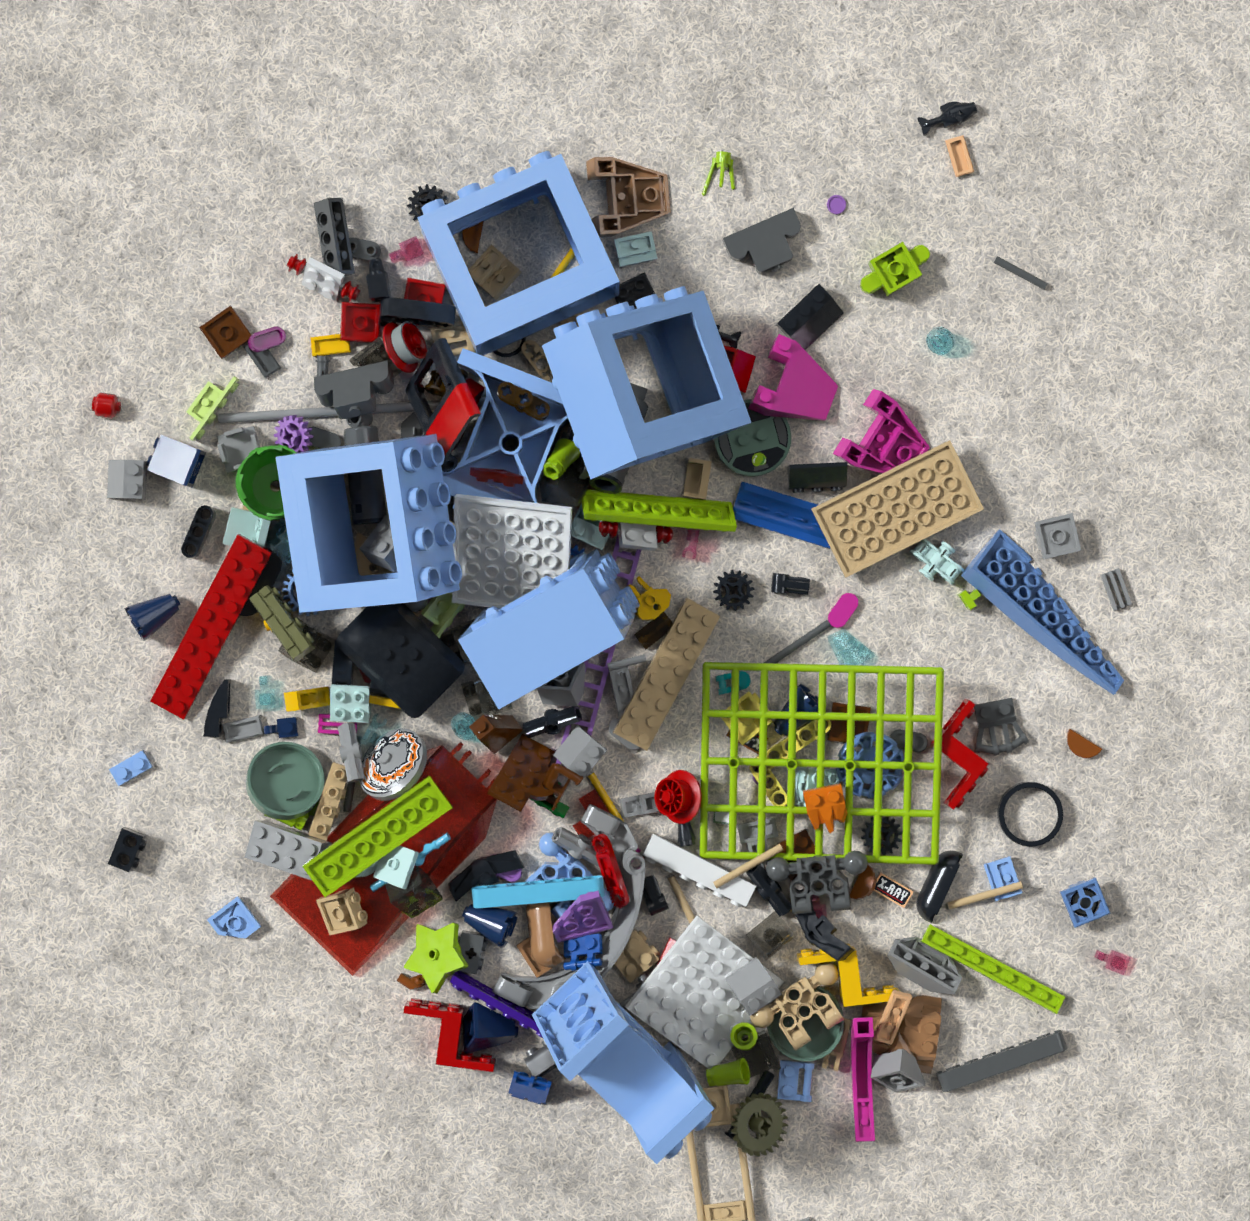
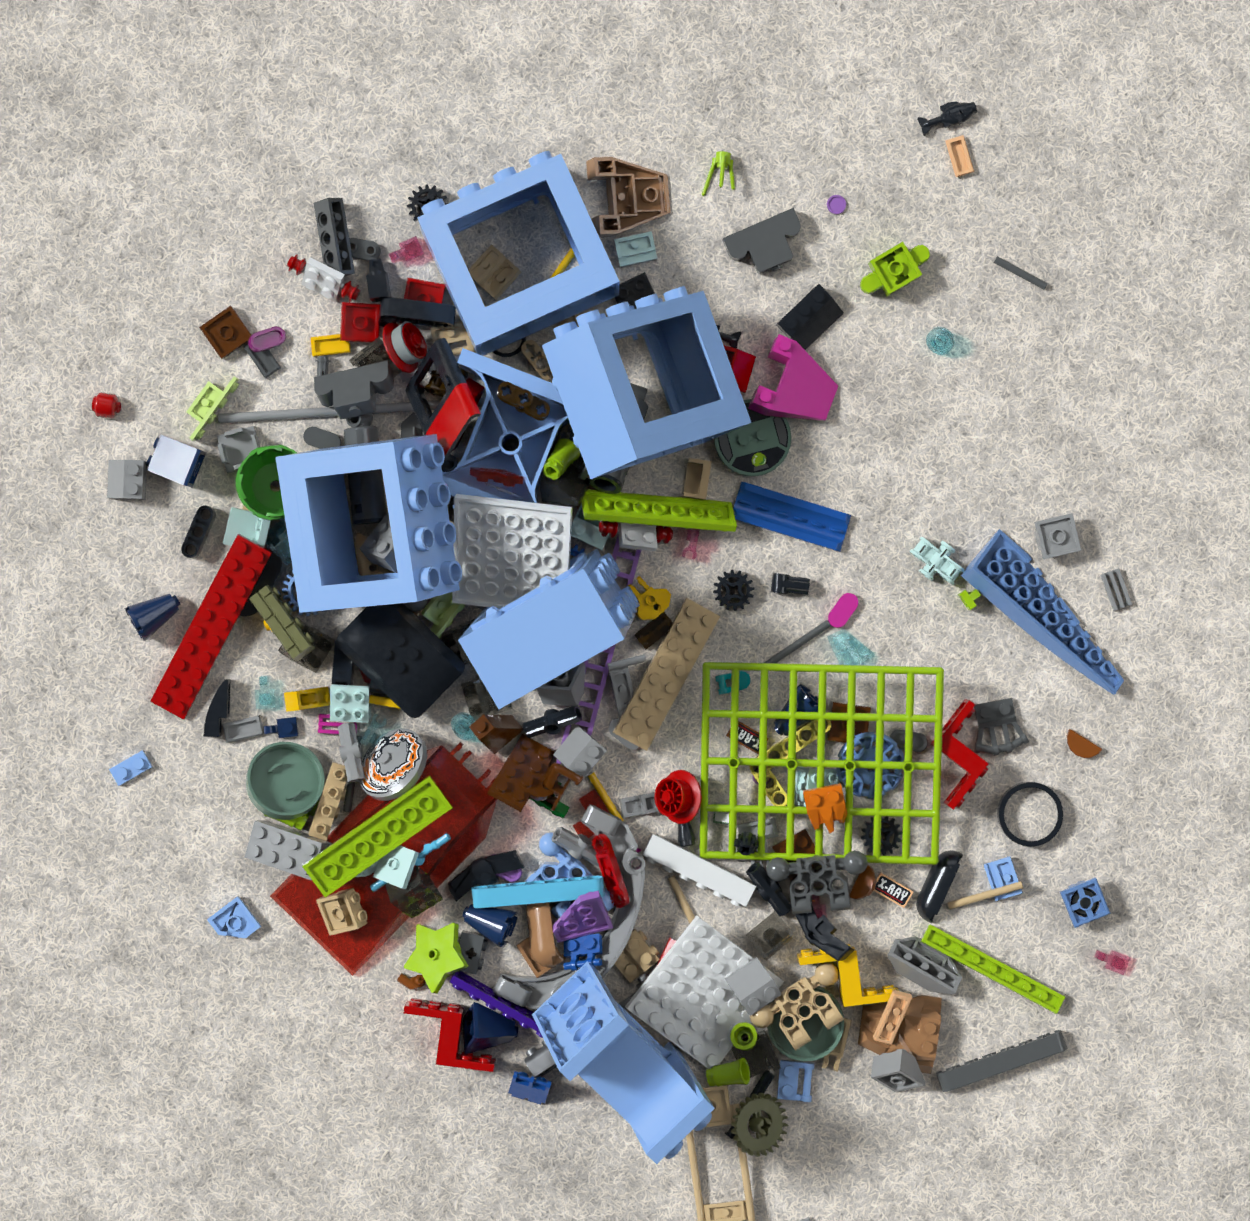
(123, 847): black brick -> none
(293, 433): medium lavender gear -> none
(472, 236): dark orange tile -> none
(654, 898): black piece -> none
(746, 843): none -> black gear
(747, 726): light yellow plate -> none
(747, 866): tan piece -> none
(817, 476): black slope -> none
(861, 1069): dark pink arch -> none
(888, 441): dark pink wedge -> none
(897, 508): tan plate -> none

